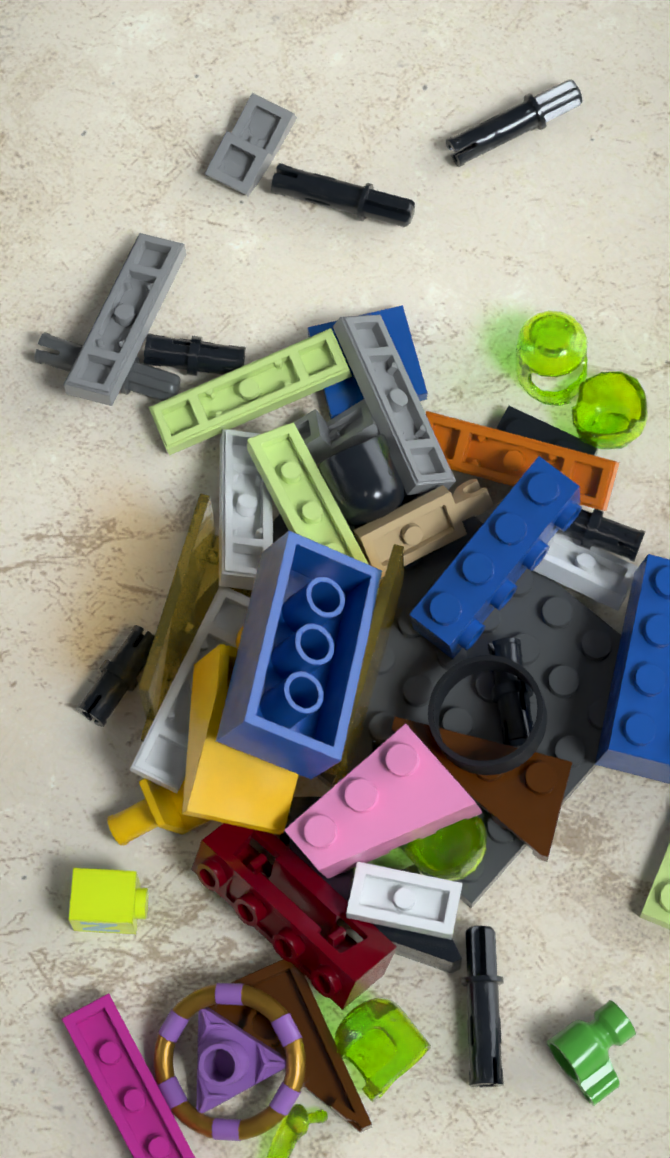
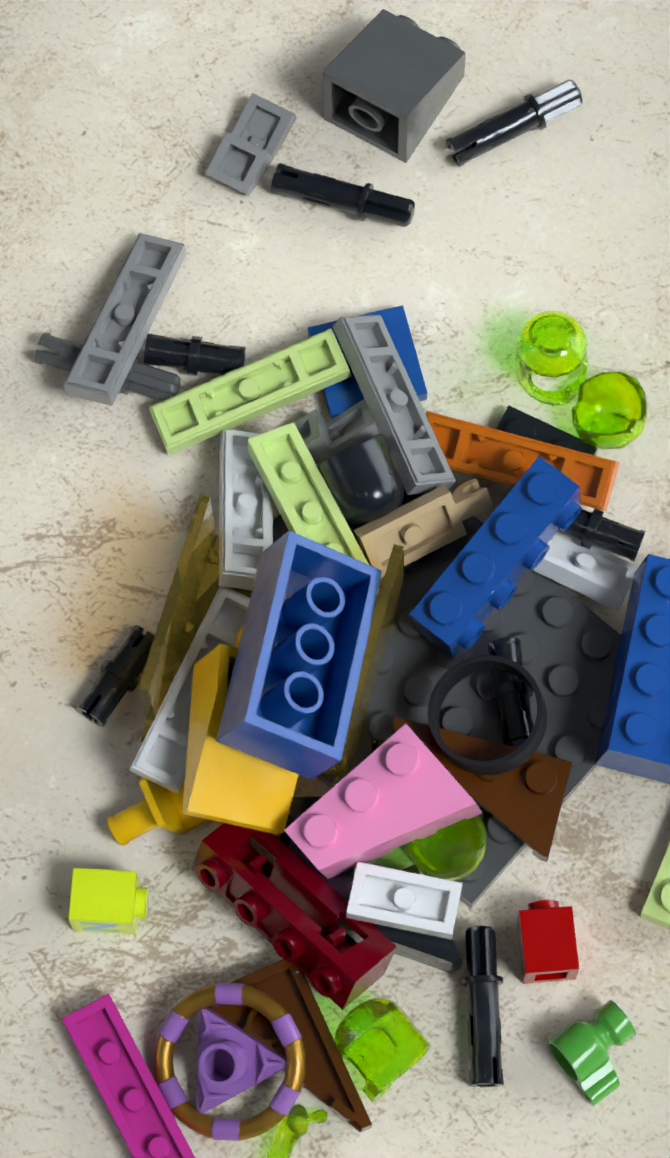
(391, 83): none -> dark grey slope
(547, 942): none -> red brick

